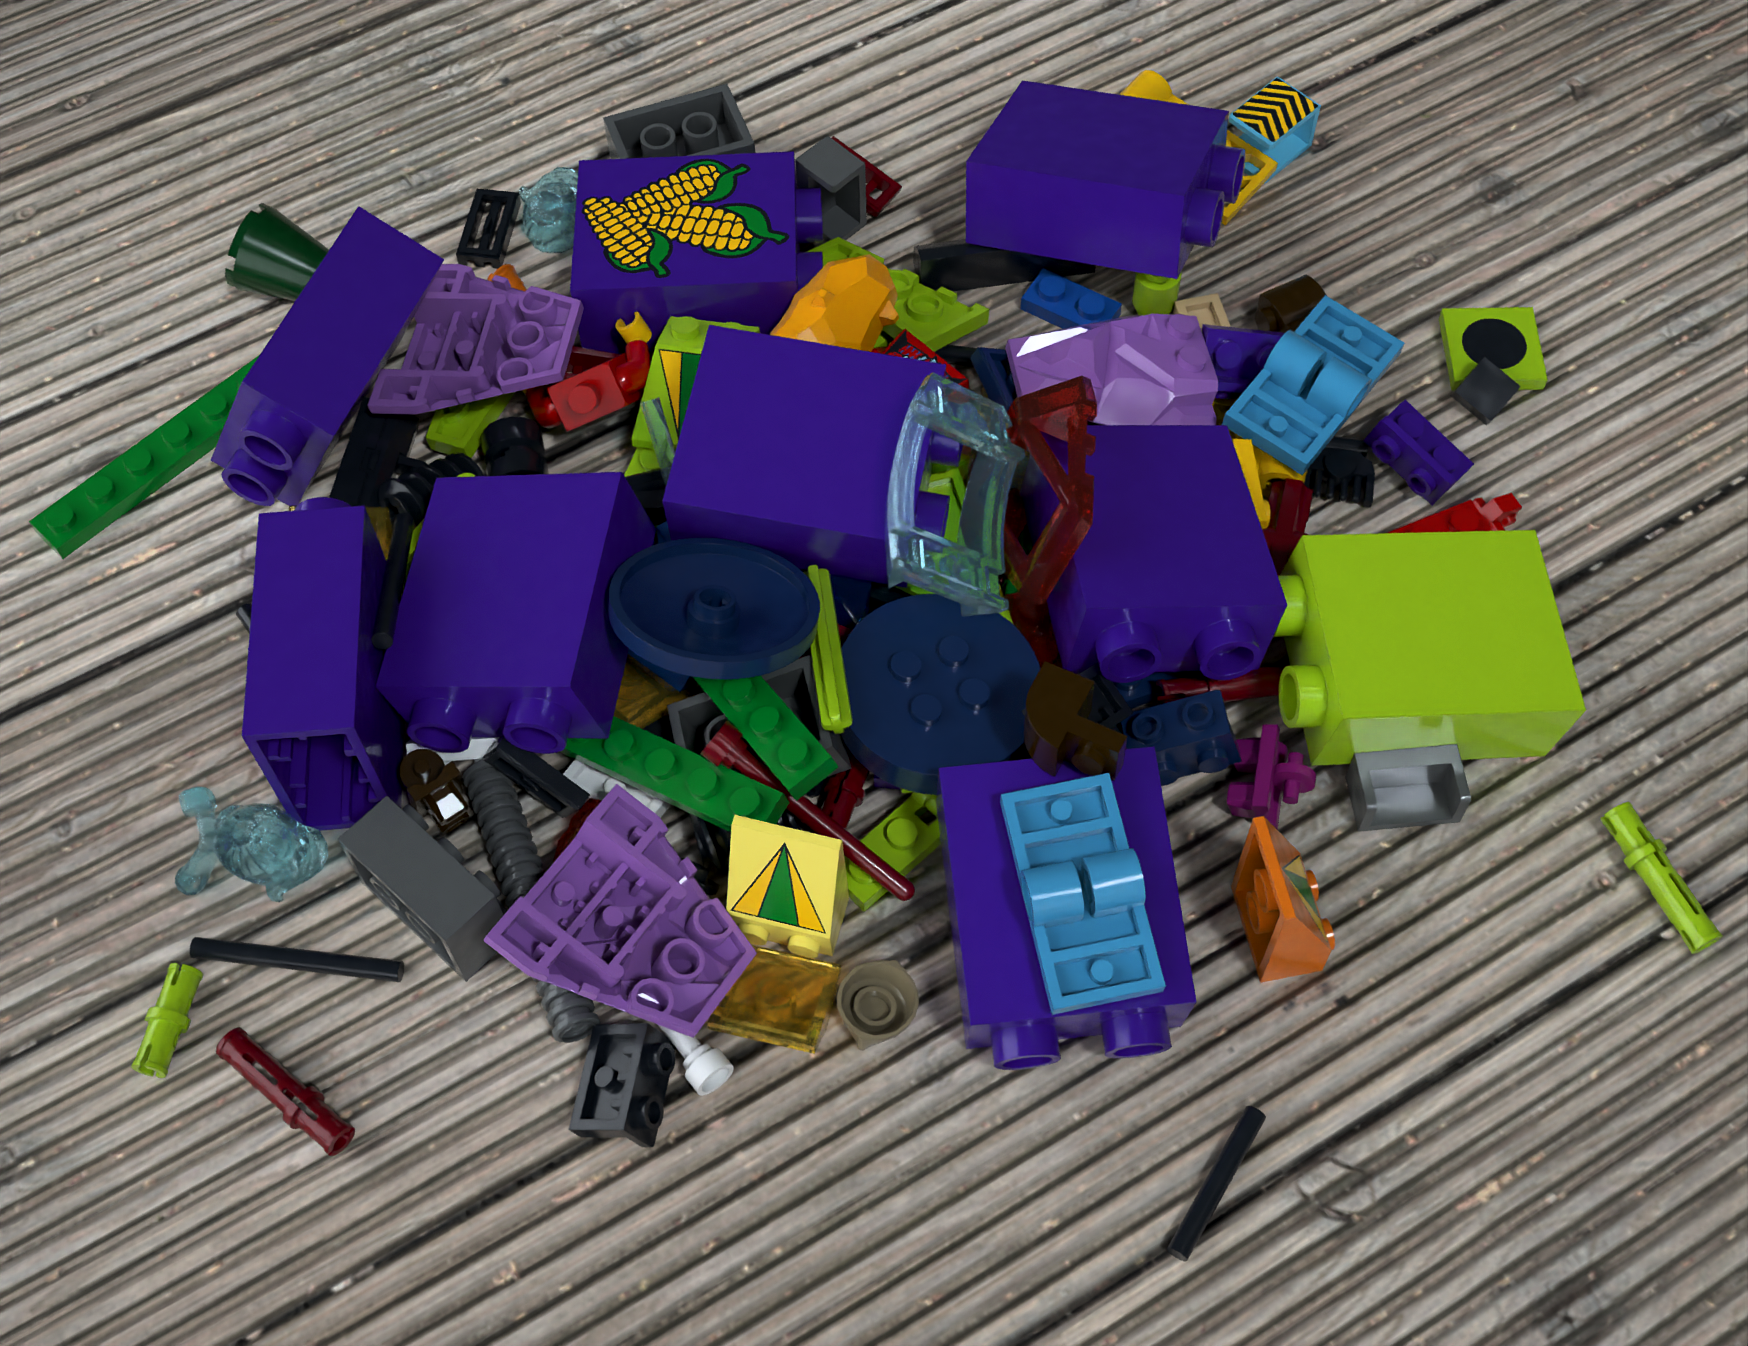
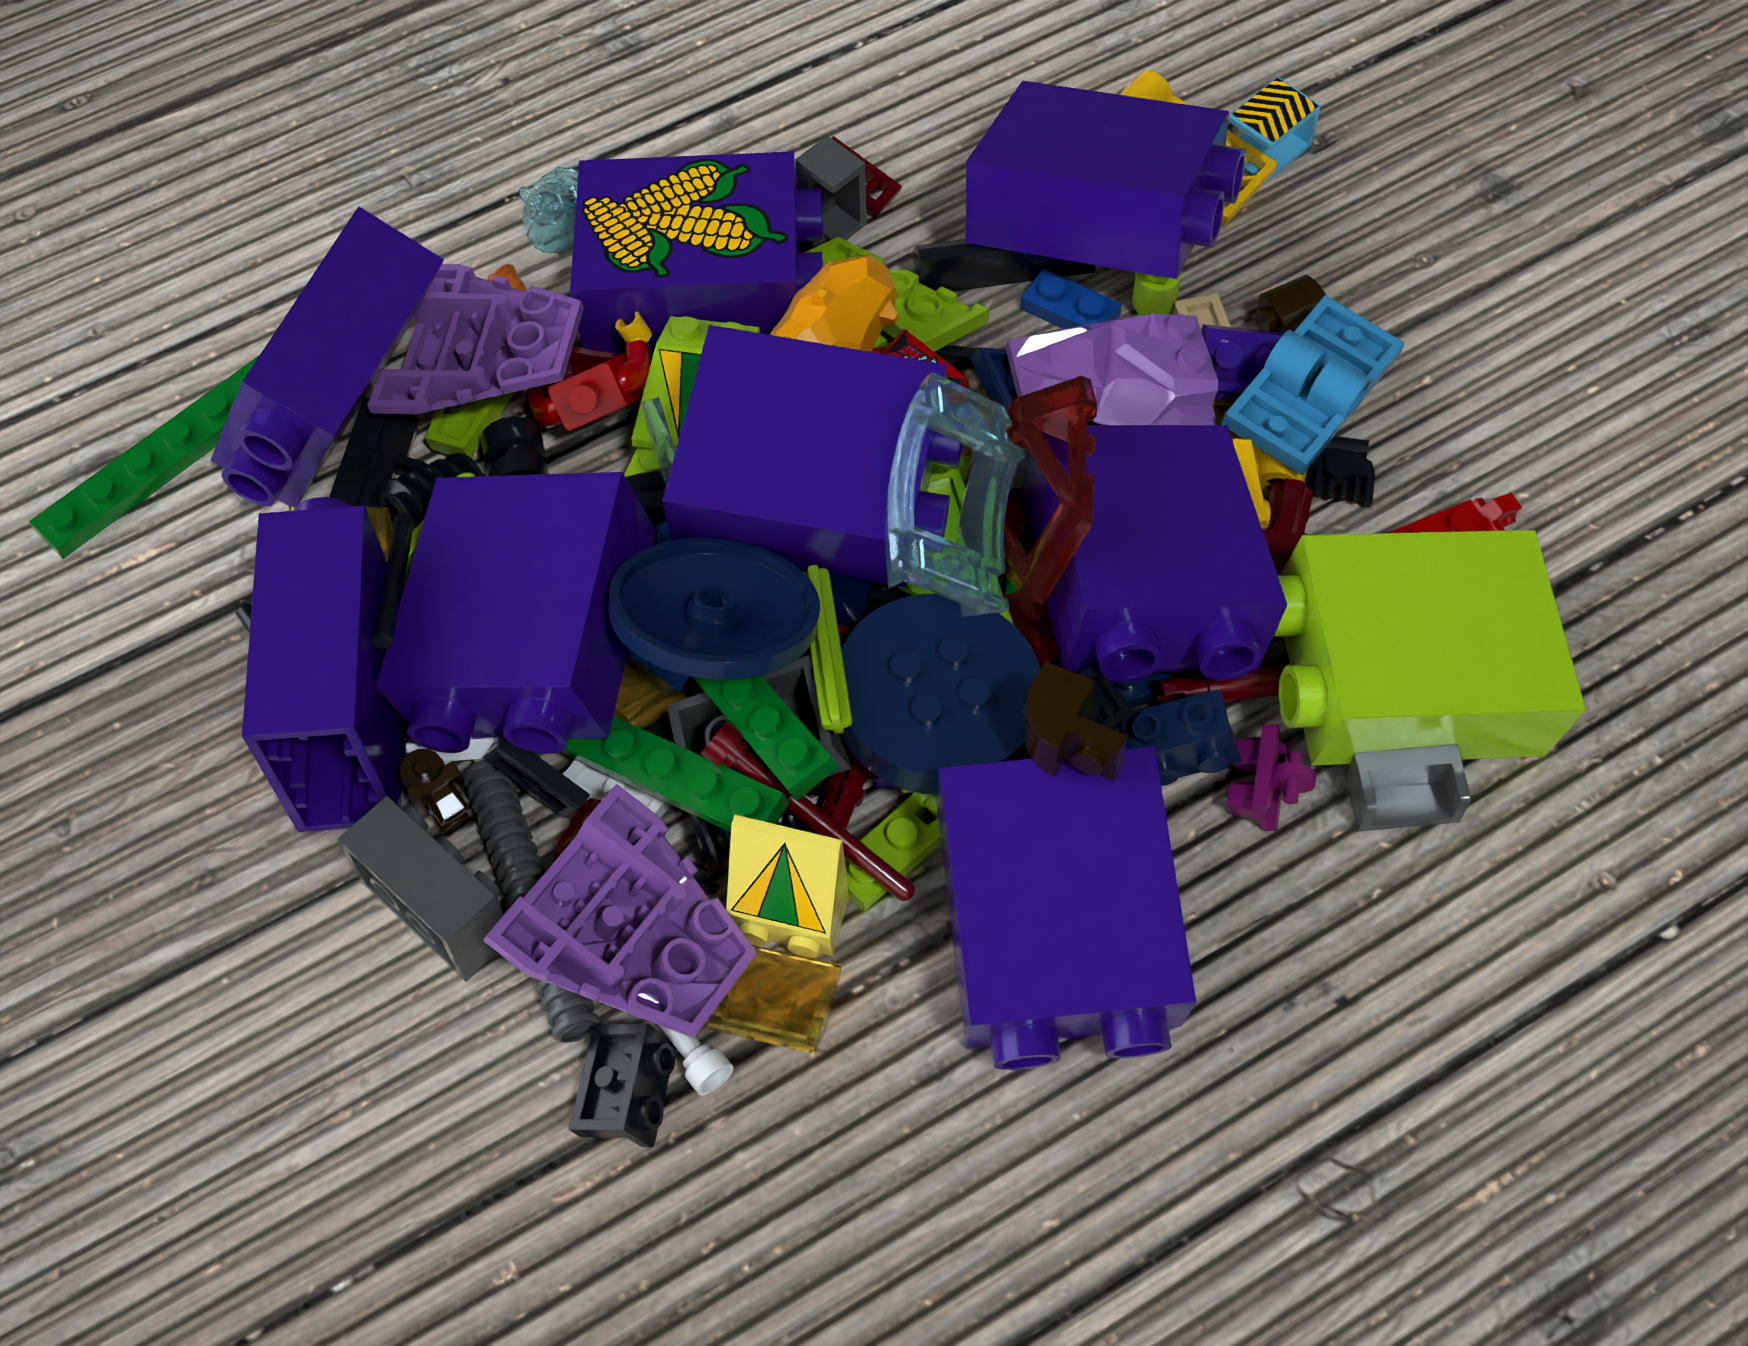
(167, 1020): lime pin -> none
(197, 871): clear light blue piece -> none
(268, 847): clear light blue hair -> none
(273, 255): dark green cone -> none
(297, 959): black bar -> none
(328, 1128): dark red pin -> none
(483, 253): black tile -> none
(681, 126): dark grey brick -> none
(877, 1002): dark tan hat -> none
(1082, 893): dark azure plate -> none
(1216, 1183): black bar -> none
(1279, 906): orange slope -> none
(1418, 452): dark purple bracket -> none
(1485, 391): black tile -> none
(1501, 335): lime tile -> none
(1666, 885): lime pin -> none

